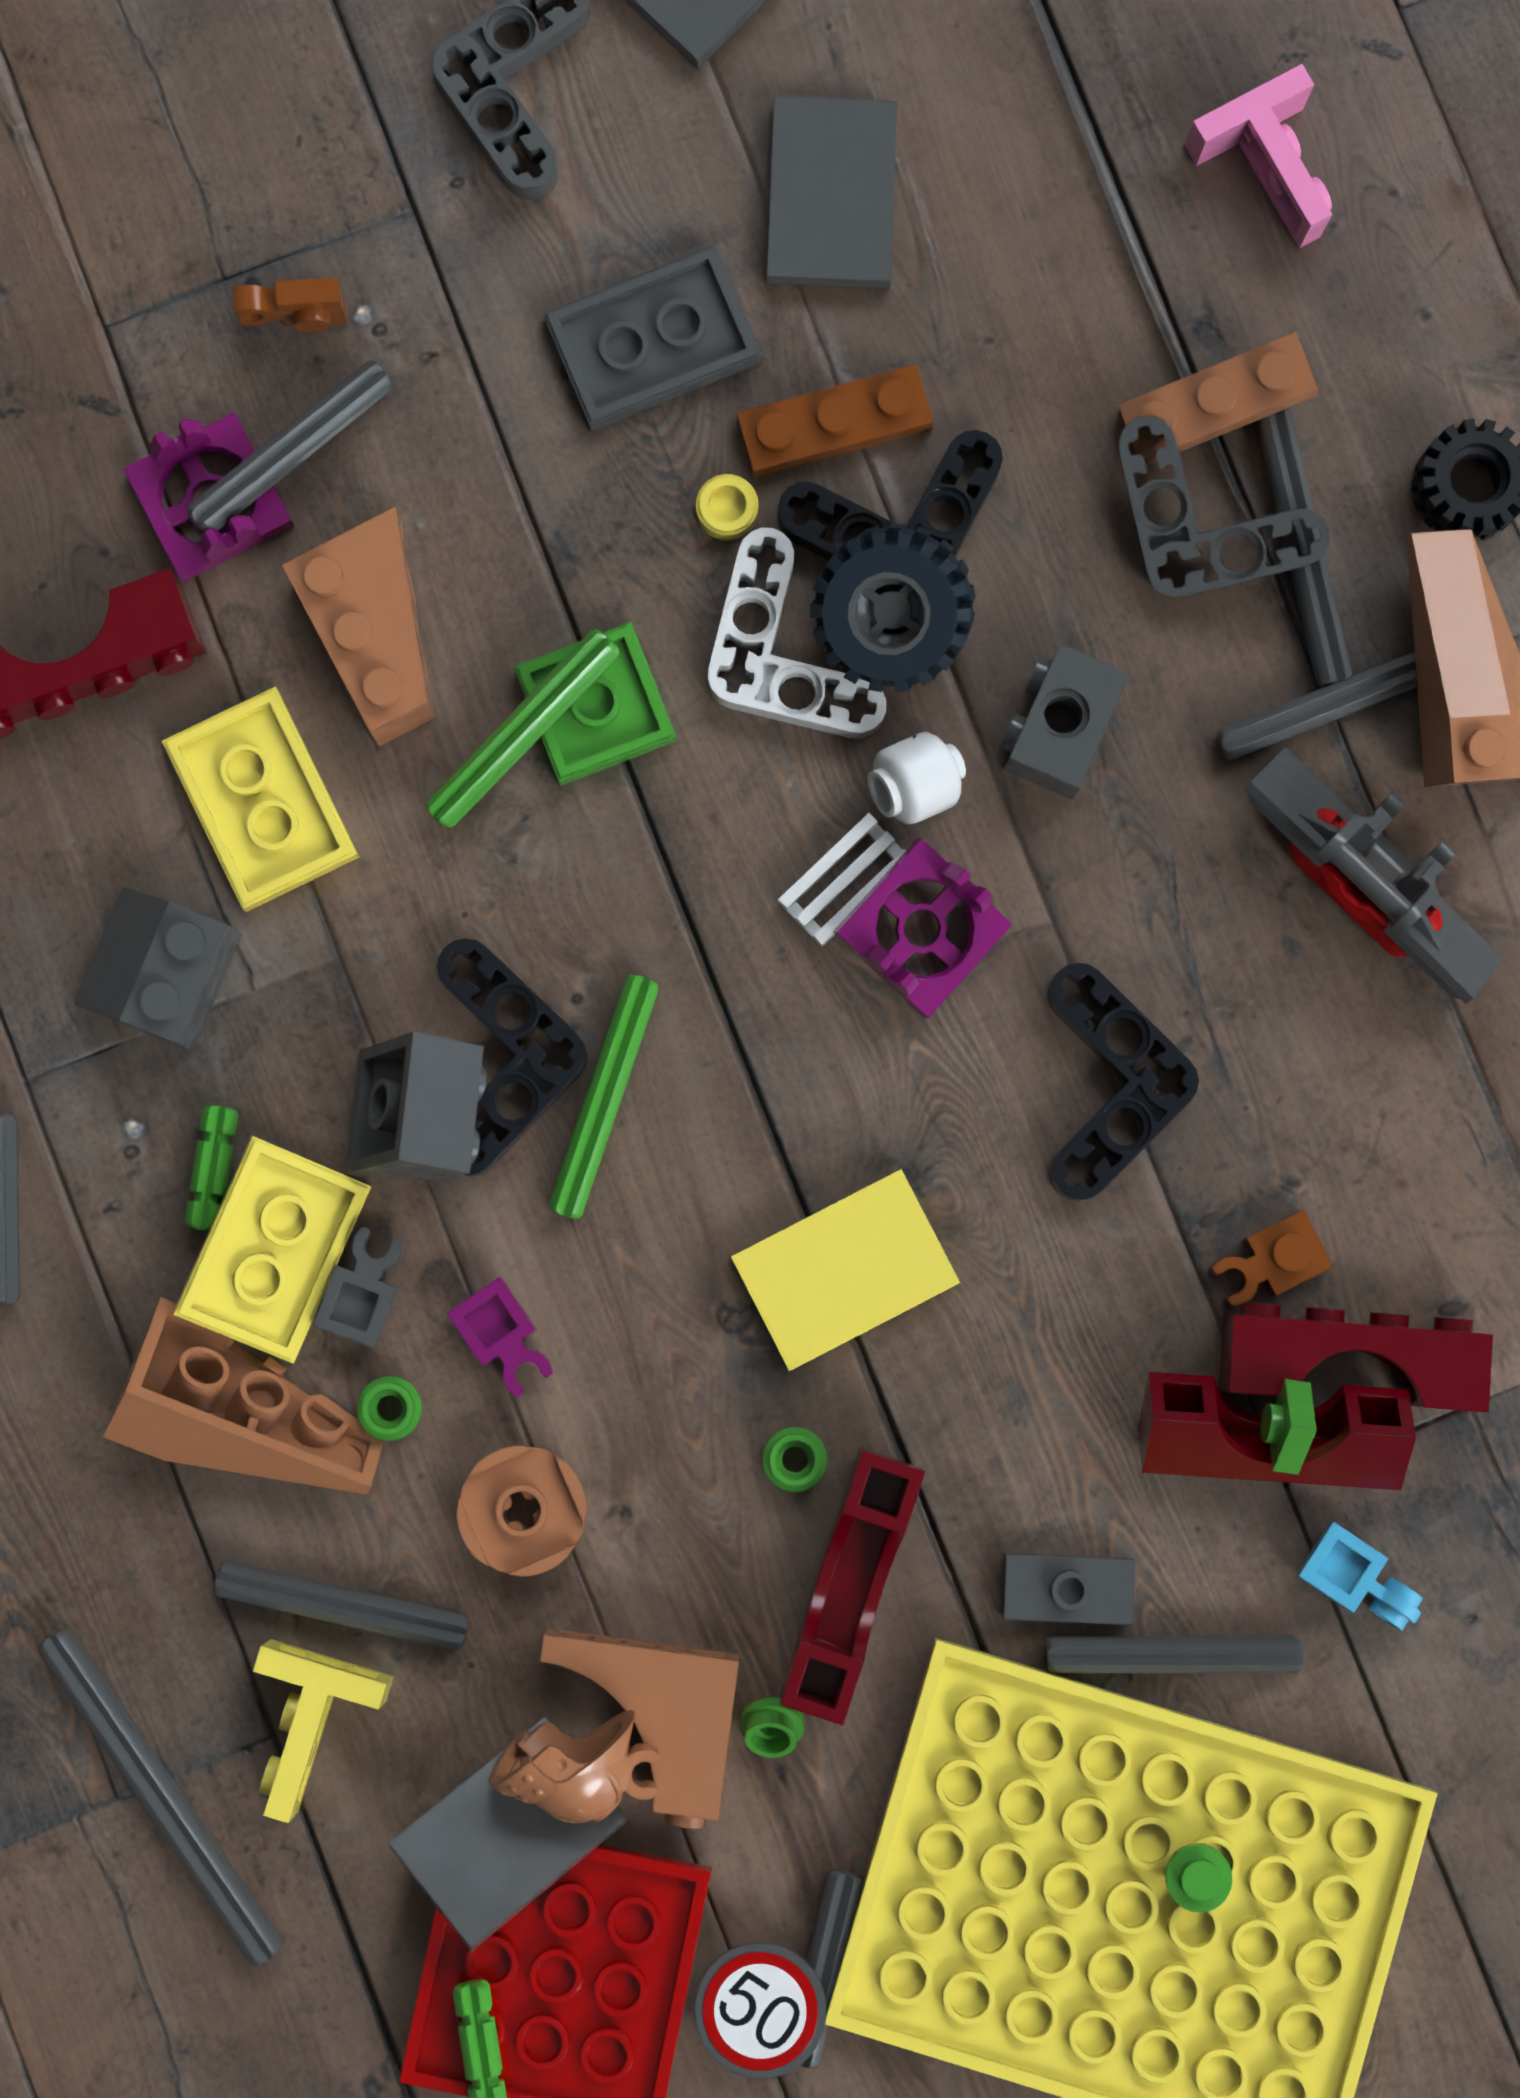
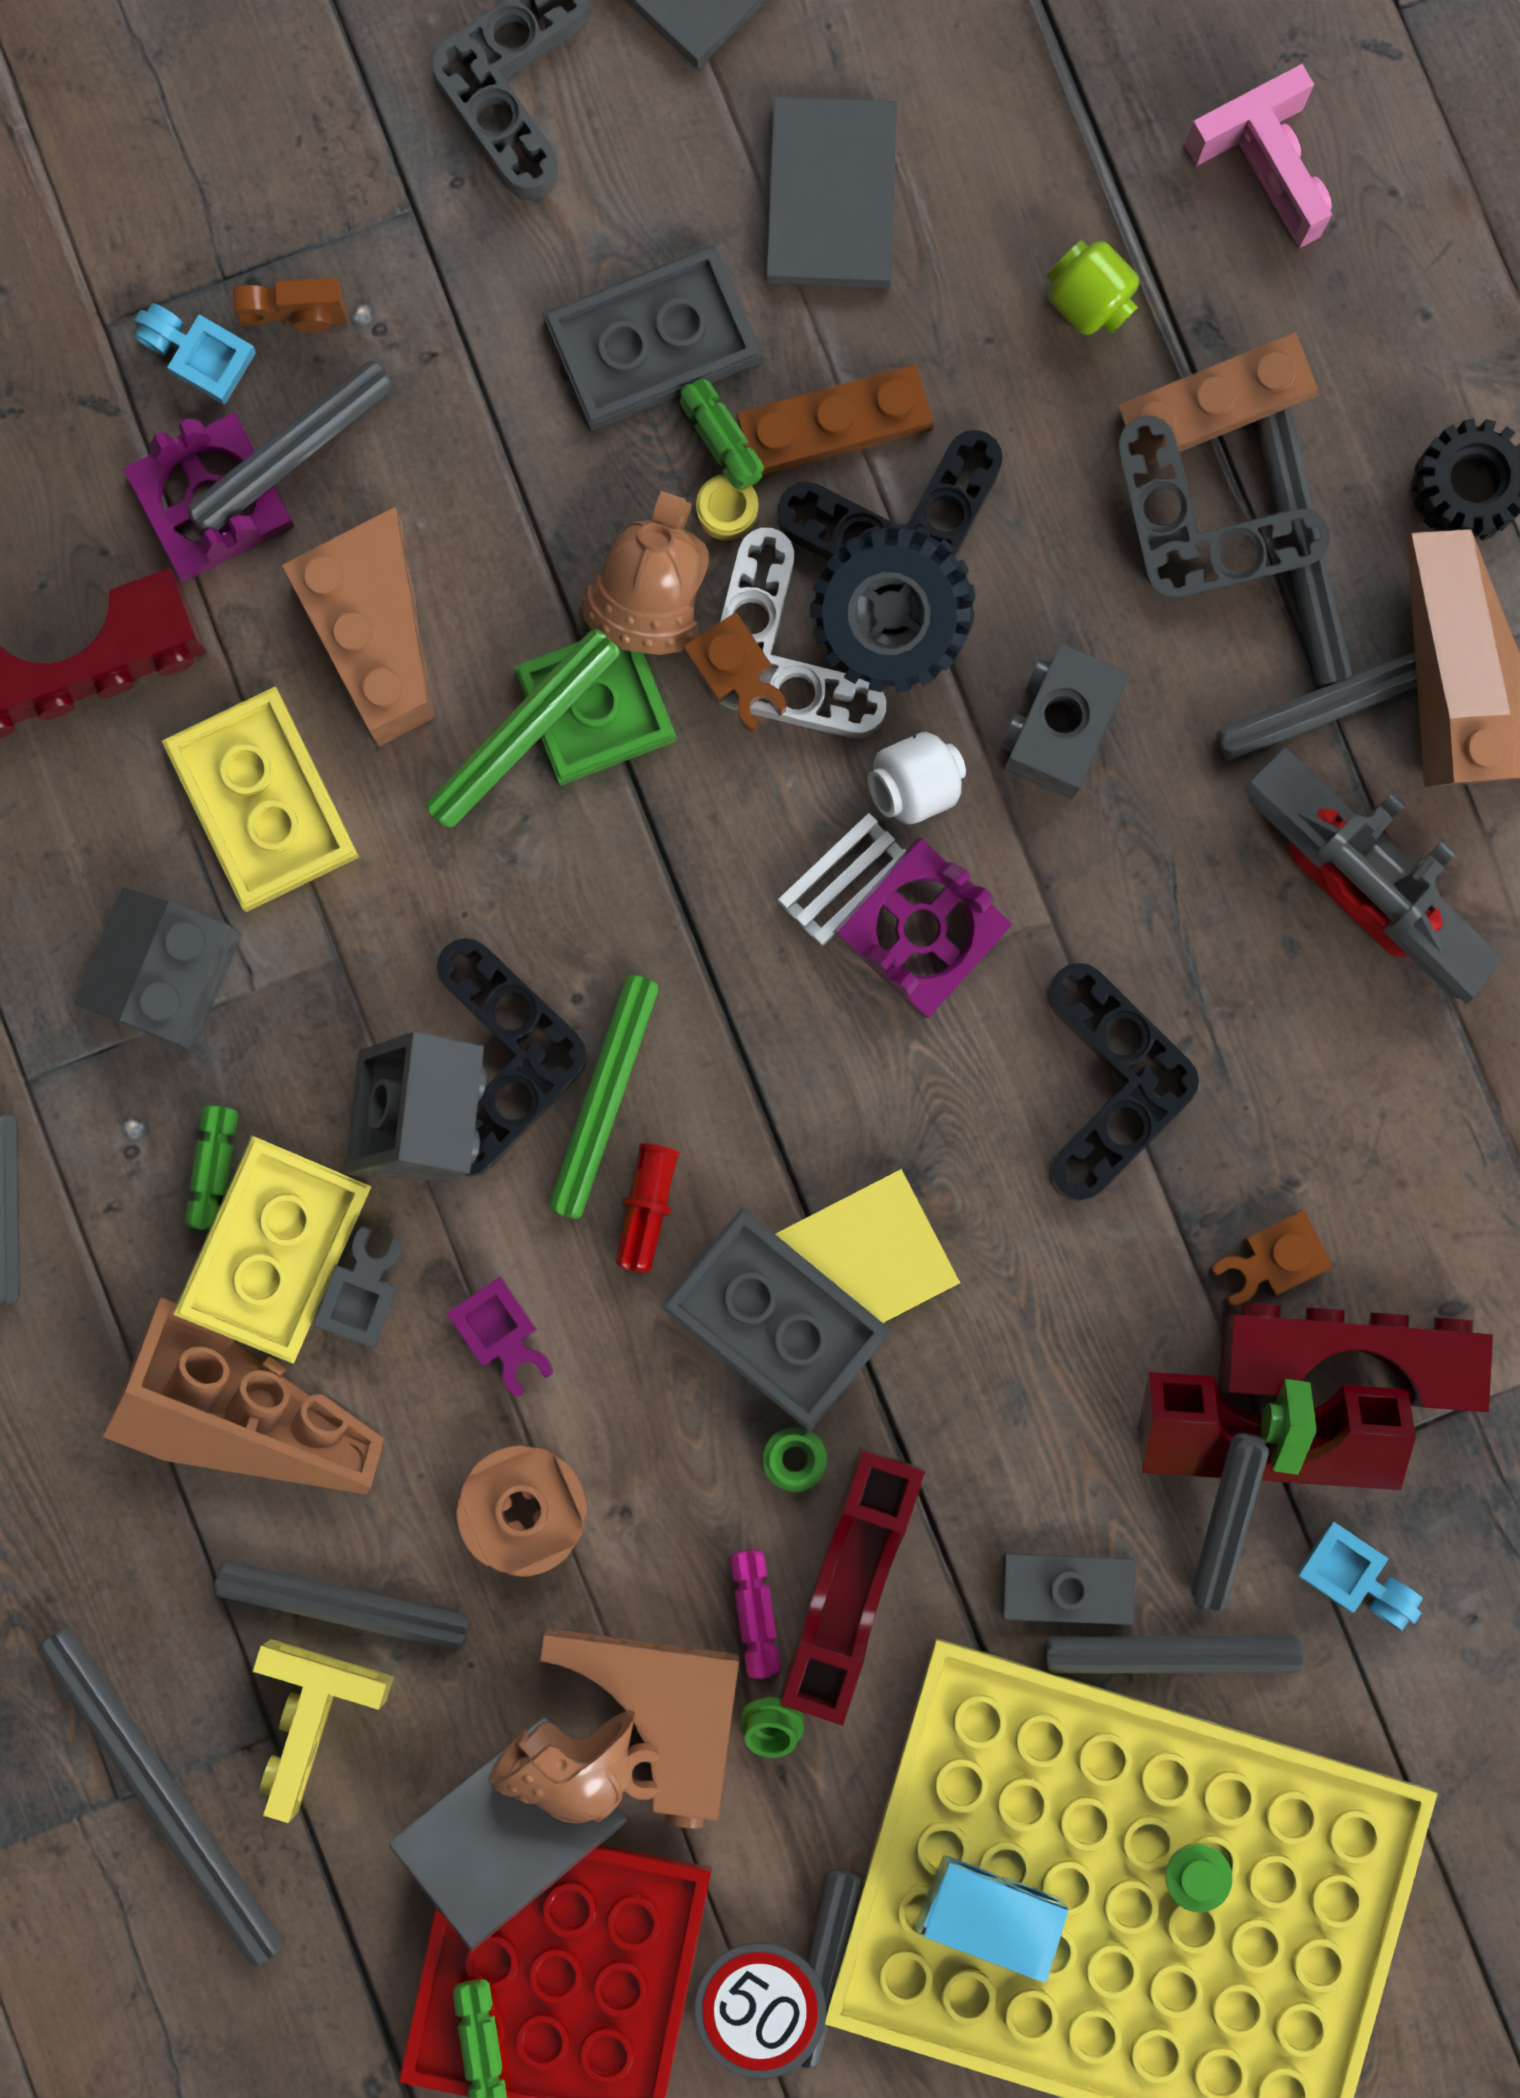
(205, 357): none -> medium azure plate
(369, 1412): bright green plate -> none
(646, 1207): none -> red axle
(650, 583): none -> nougat helmet
(721, 434): none -> bright green axle
(731, 664): none -> dark orange plate
(755, 1613): none -> dark pink axle
(775, 1319): none -> dark grey tile
(993, 1918): none -> medium azure piece
(1093, 288): none -> lime head
(1229, 1521): none -> dark grey axle

